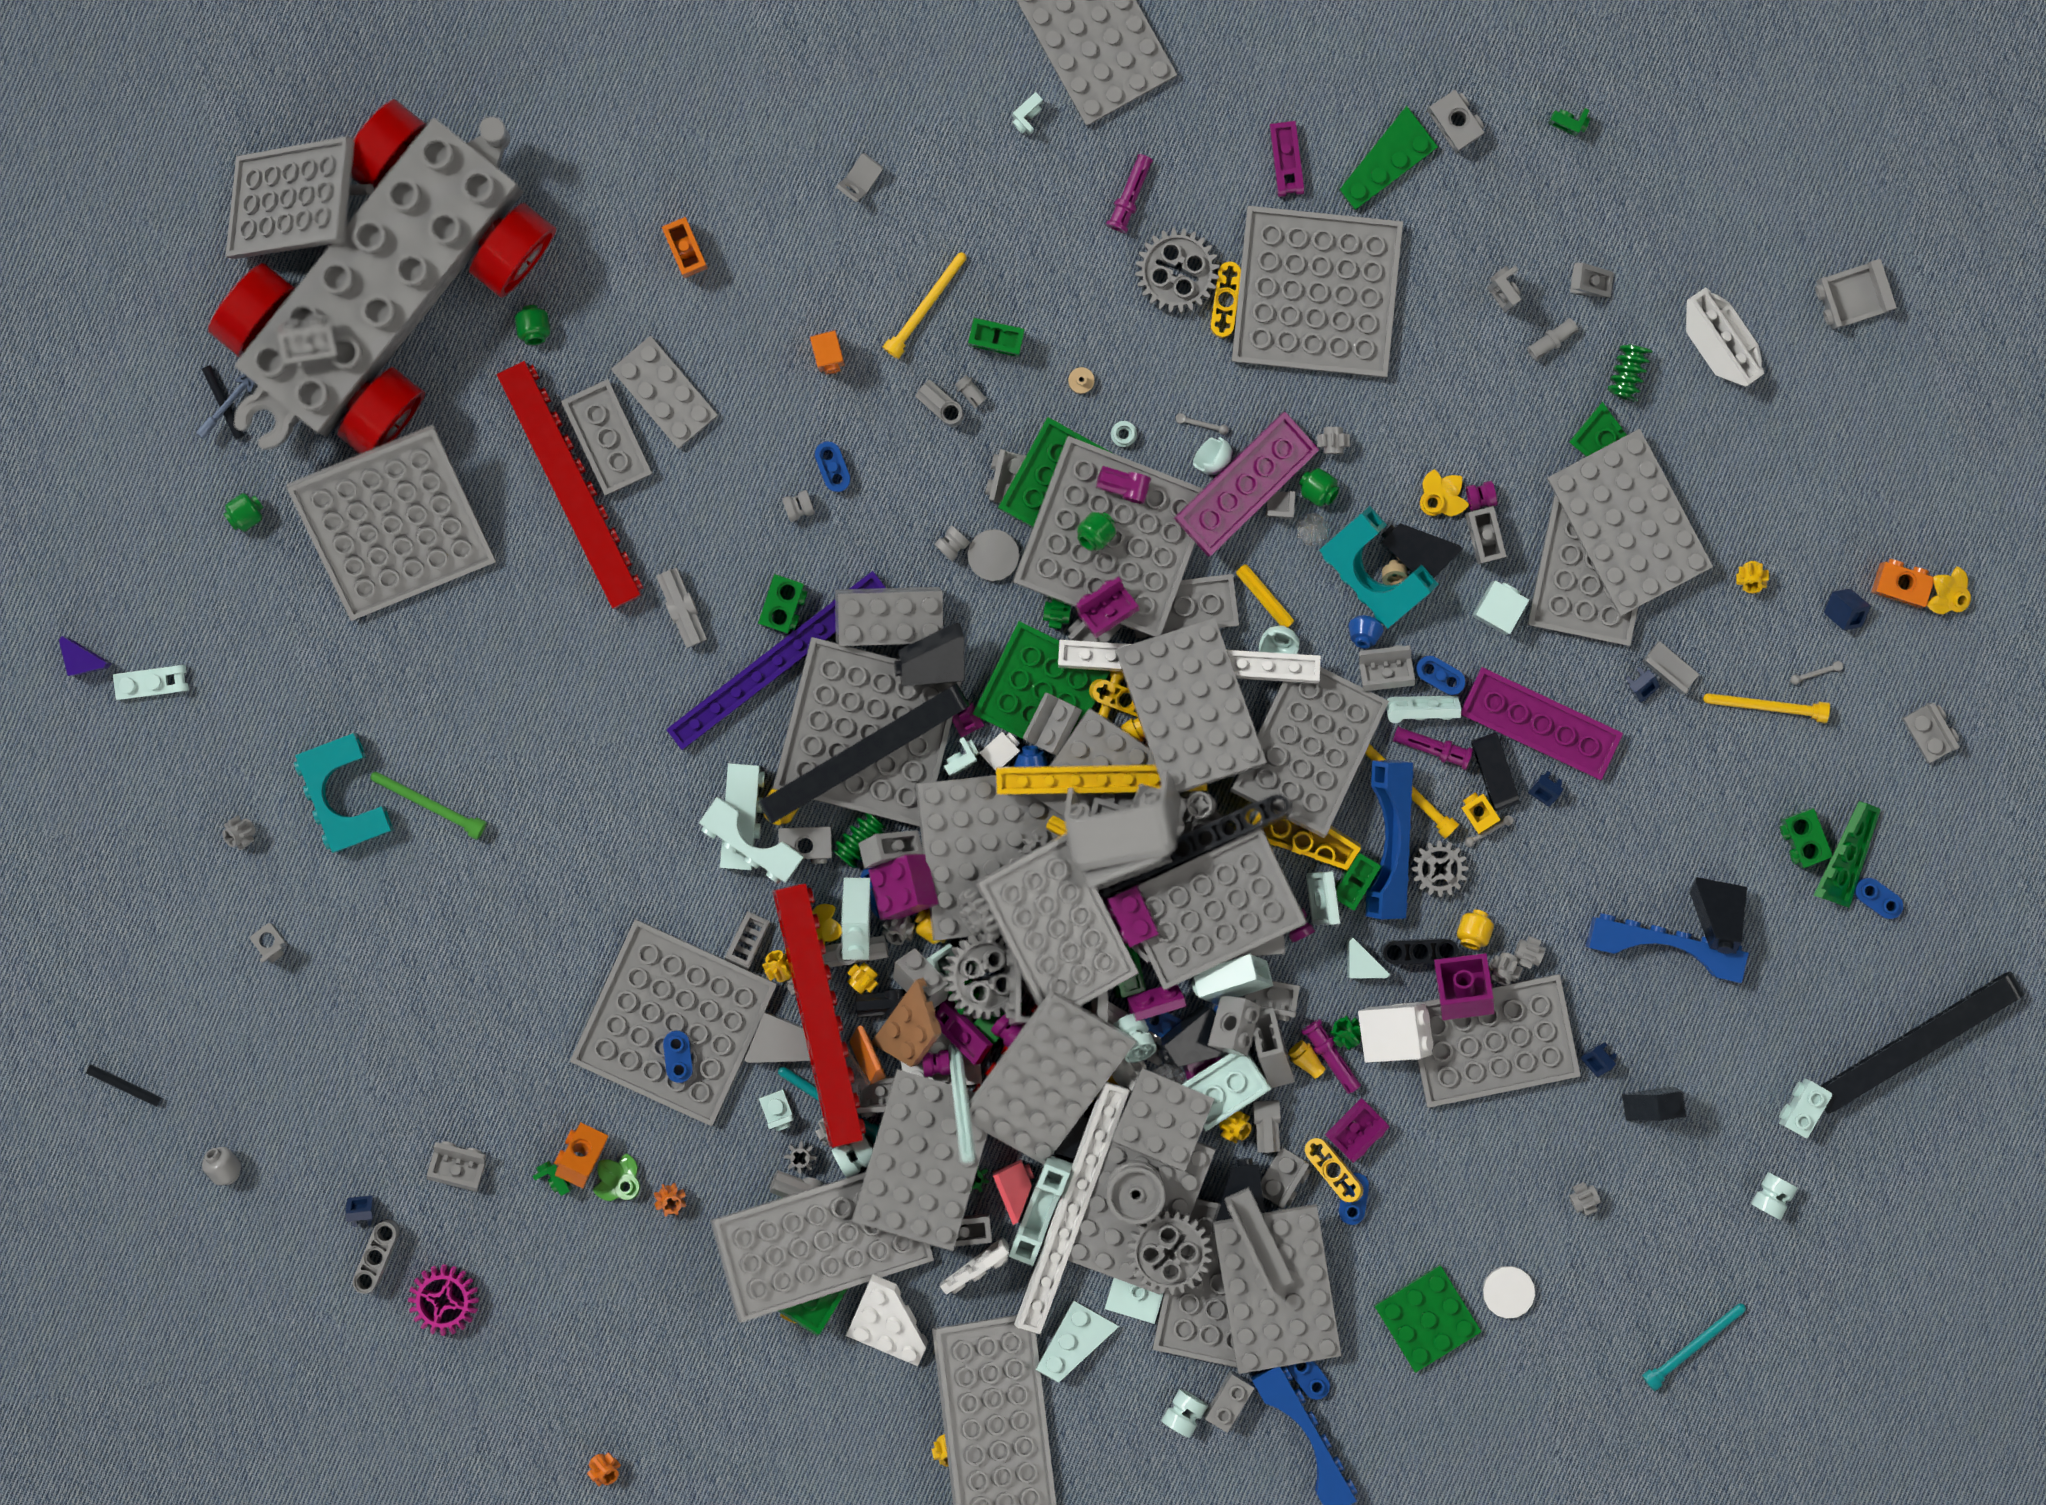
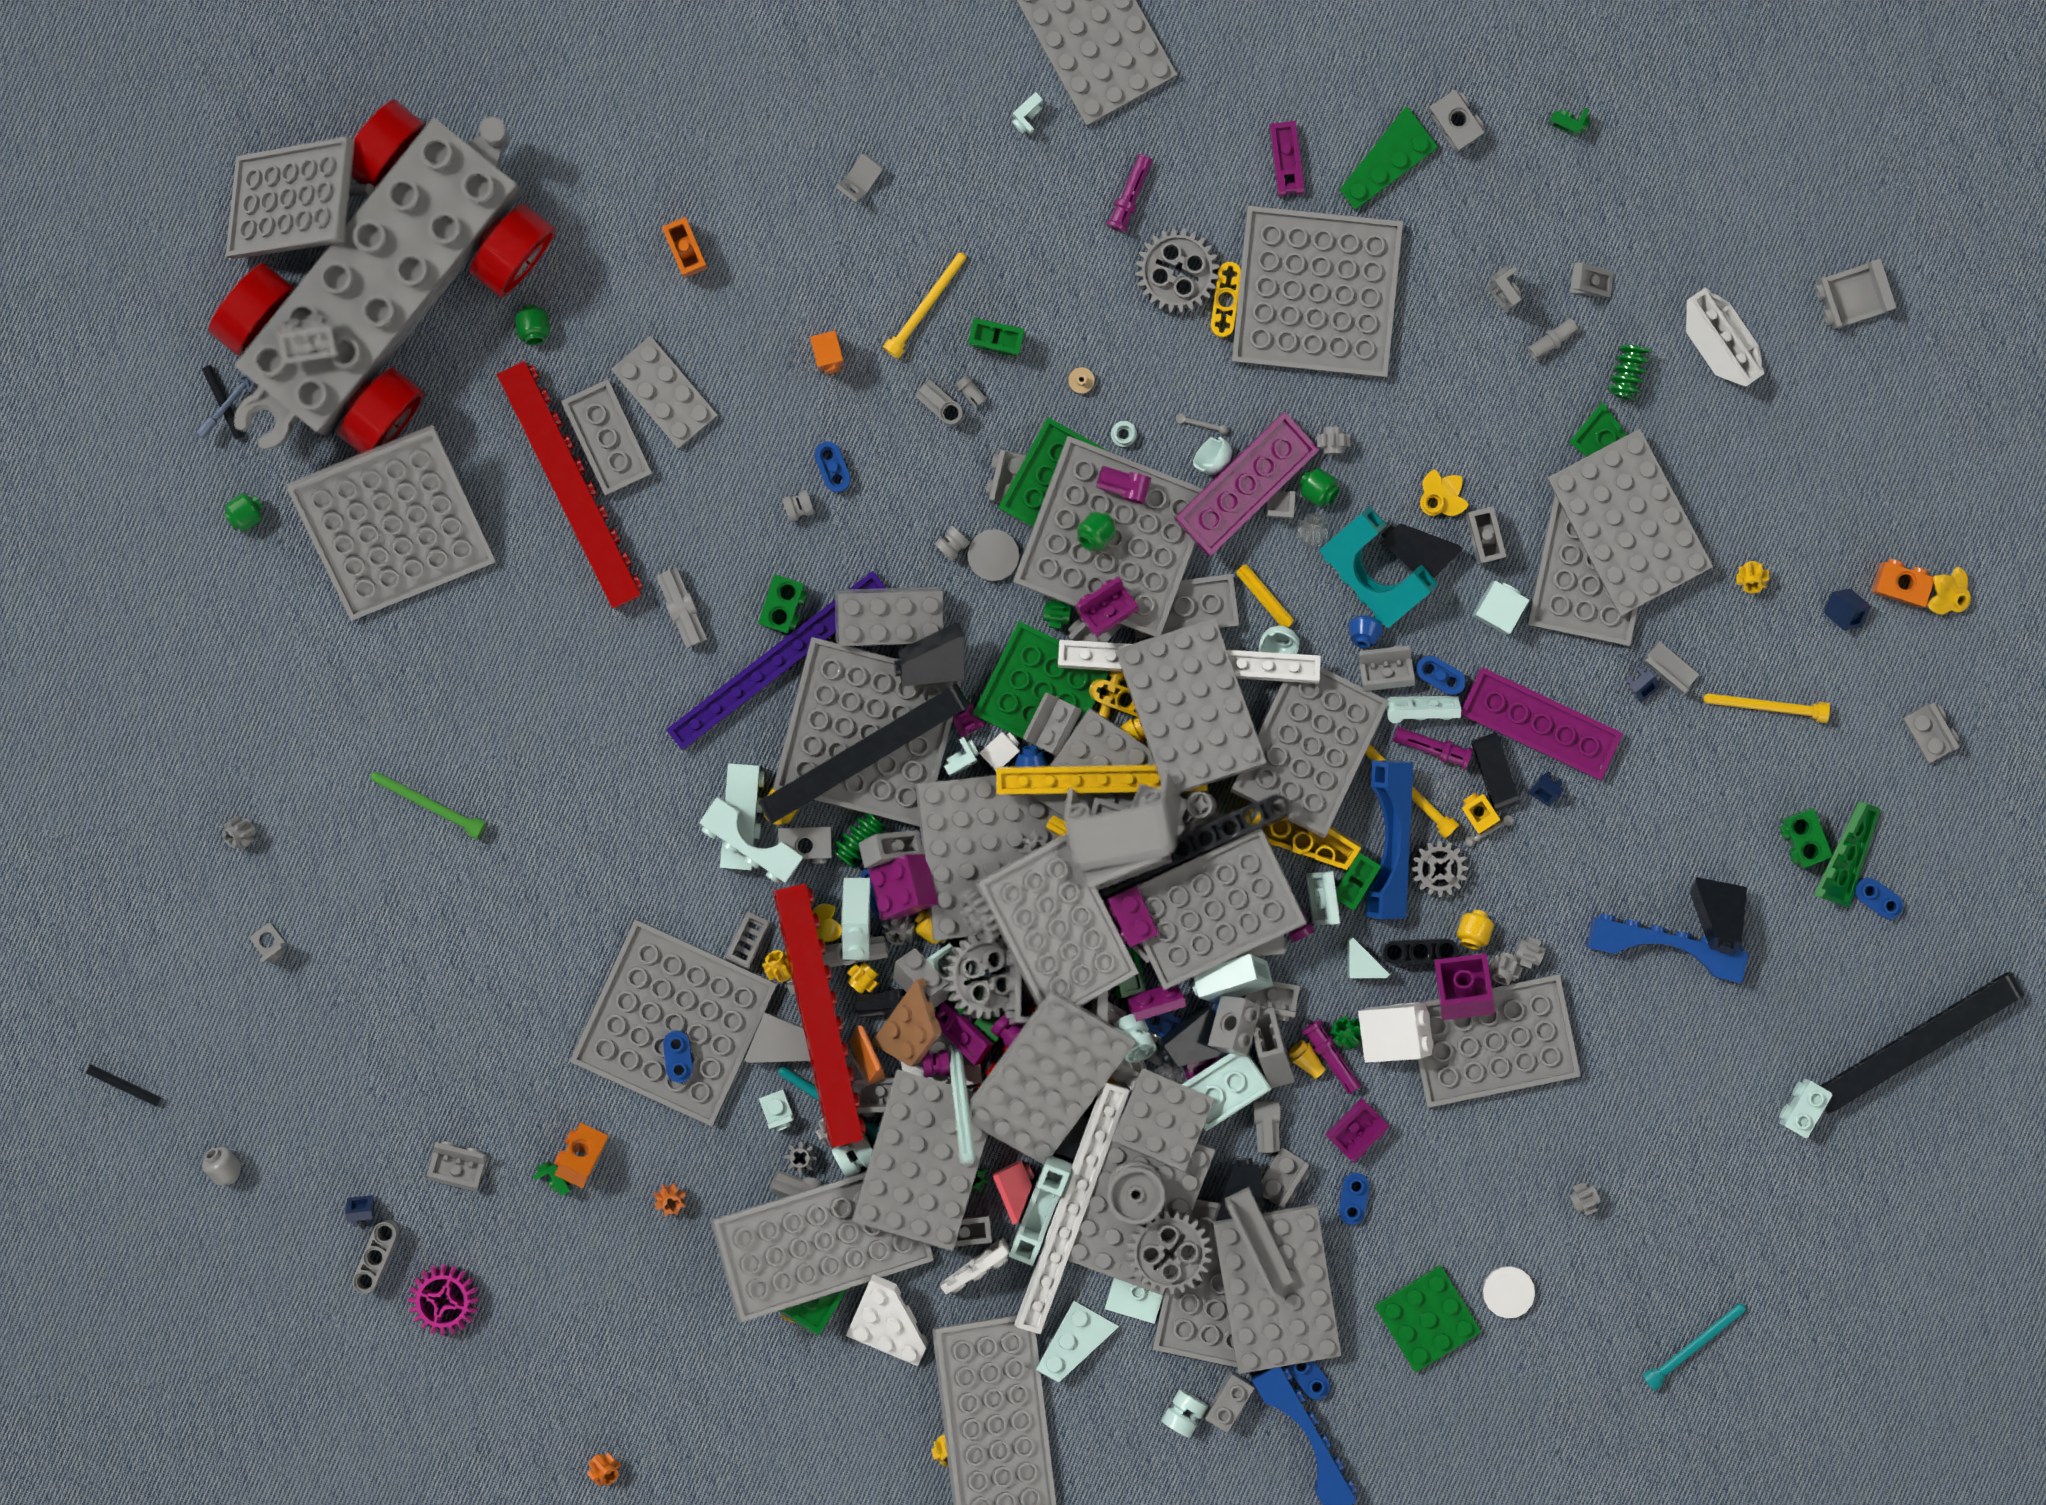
(79, 659): dark purple slope -> none
(149, 682): light aqua plate -> none
(316, 768): teal arch -> none
(614, 1176): bright green plate -> none
(1235, 1127): yellow gear -> none
(1326, 1151): yellow beam -> none
(1394, 573): tan tile -> none
(1481, 495): magenta wheel -> none
(1598, 1060): dark blue tile -> none
(1654, 1104): black slope -> none
(1774, 1195): light aqua wheel -> none
(1836, 666): light grey hinge -> none

